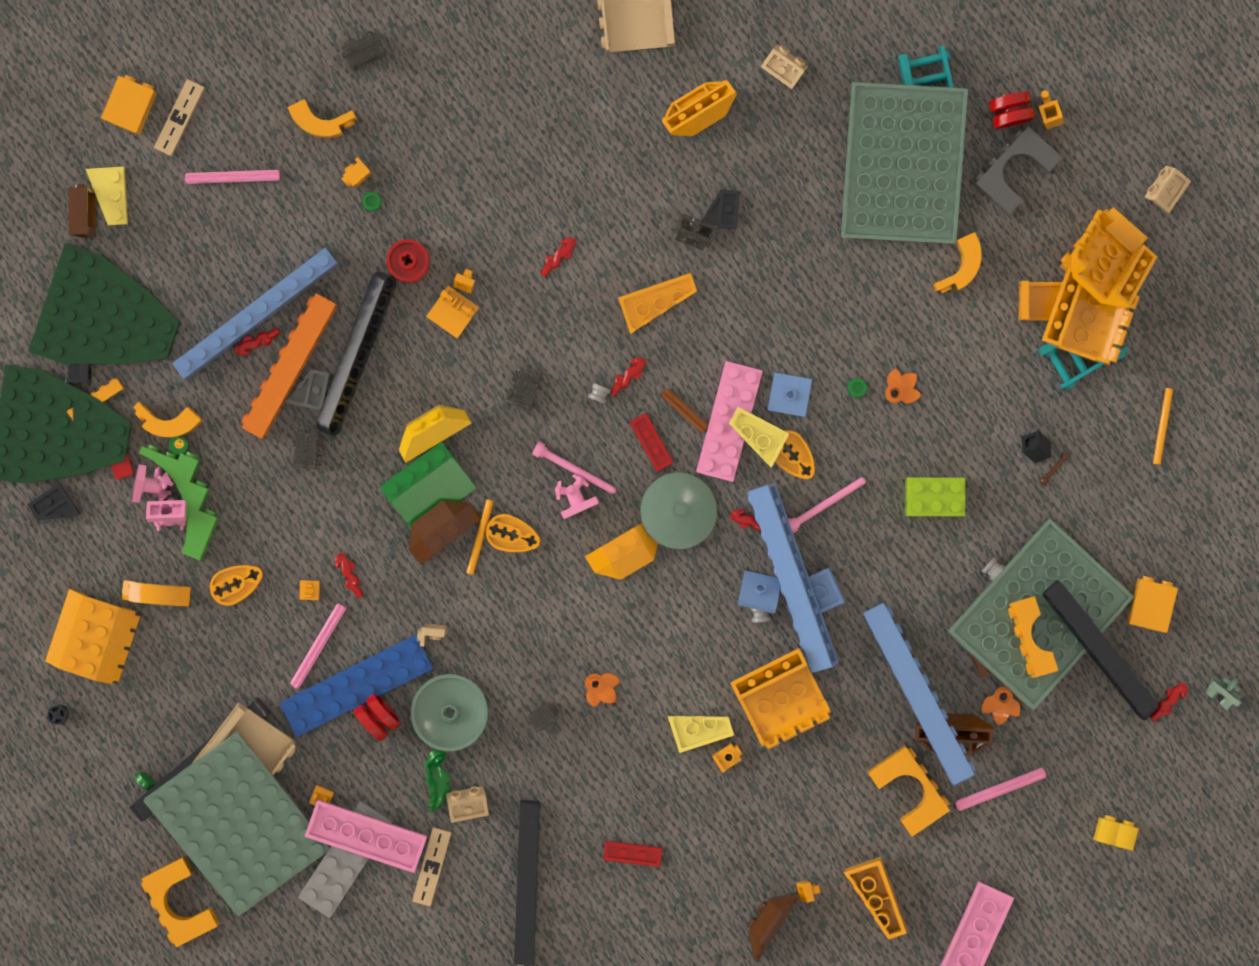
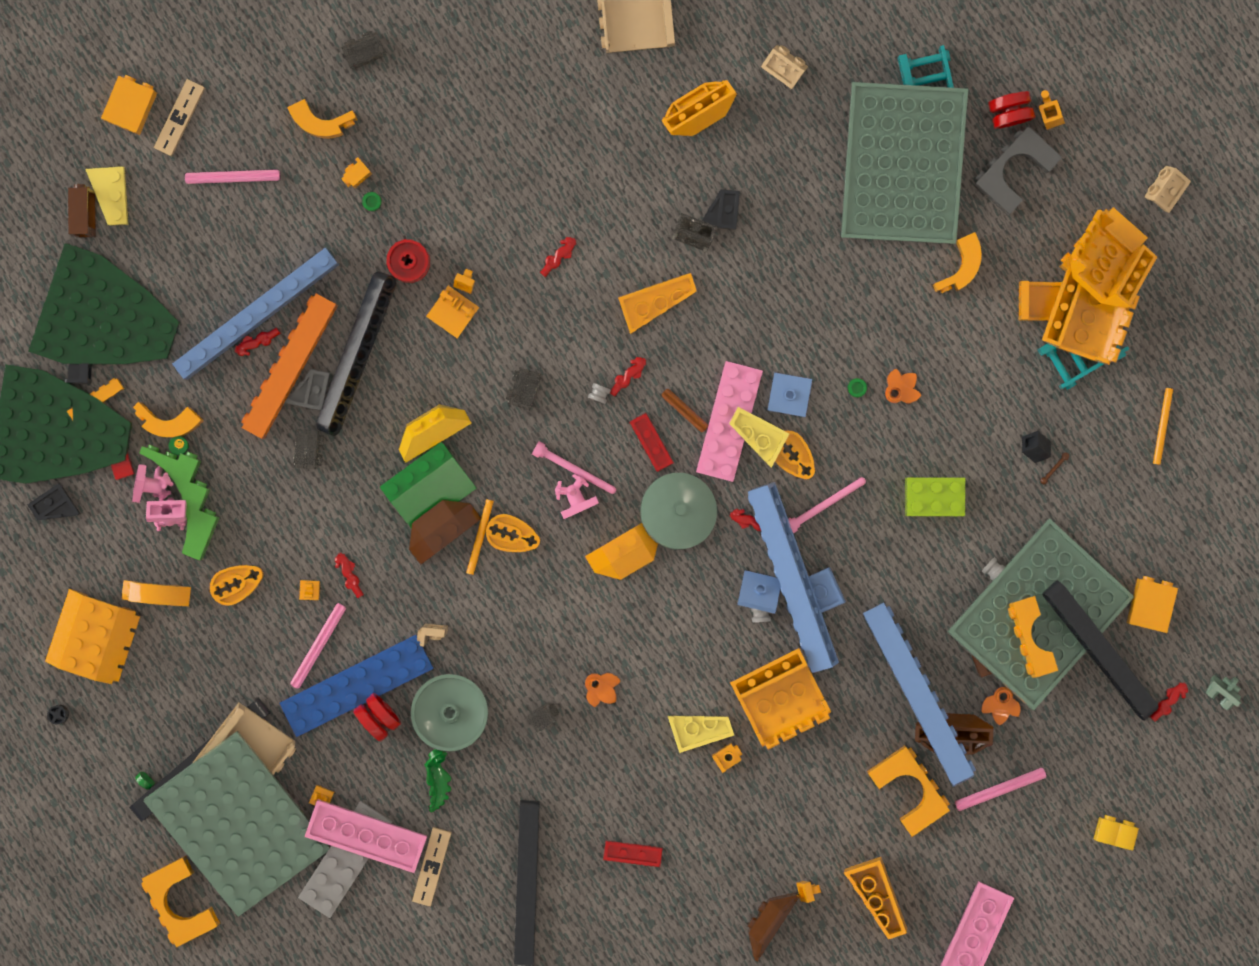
(467, 804): tan bracket -> none

